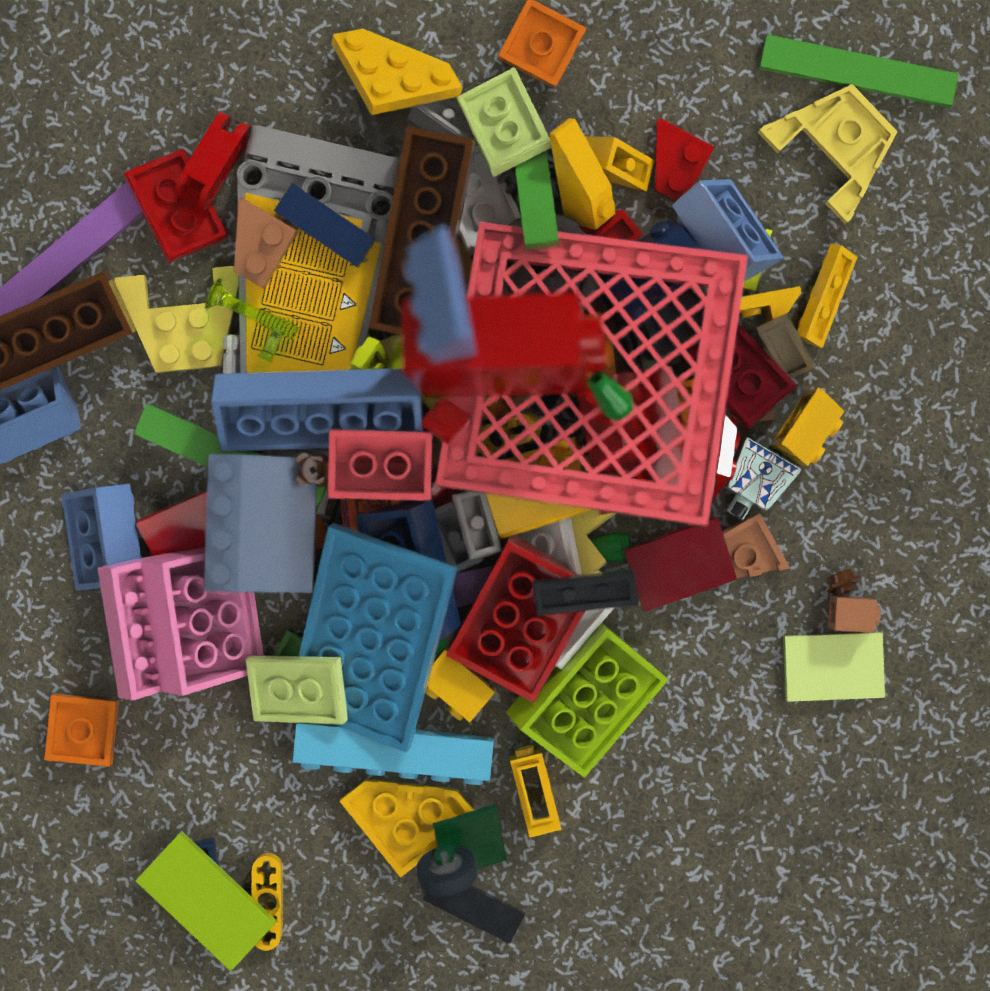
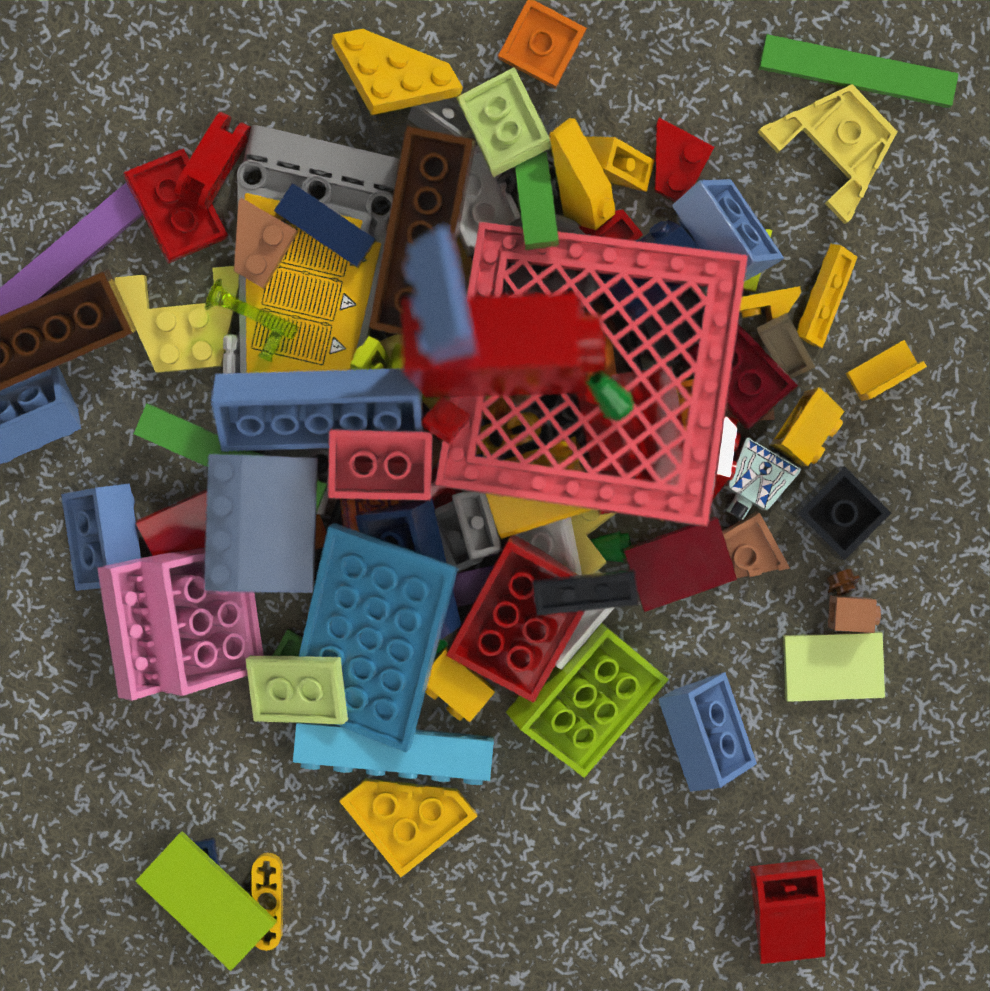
(81, 729): orange plate -> none
(321, 472): reddish brown plate -> none
(462, 848): plate -> none
(481, 911): black tile -> none
(525, 758): yellow window -> none
(707, 732): none -> medium blue slope
(789, 910): none -> red slope
(841, 512): none -> black brick
(884, 371): none -> yellow panel

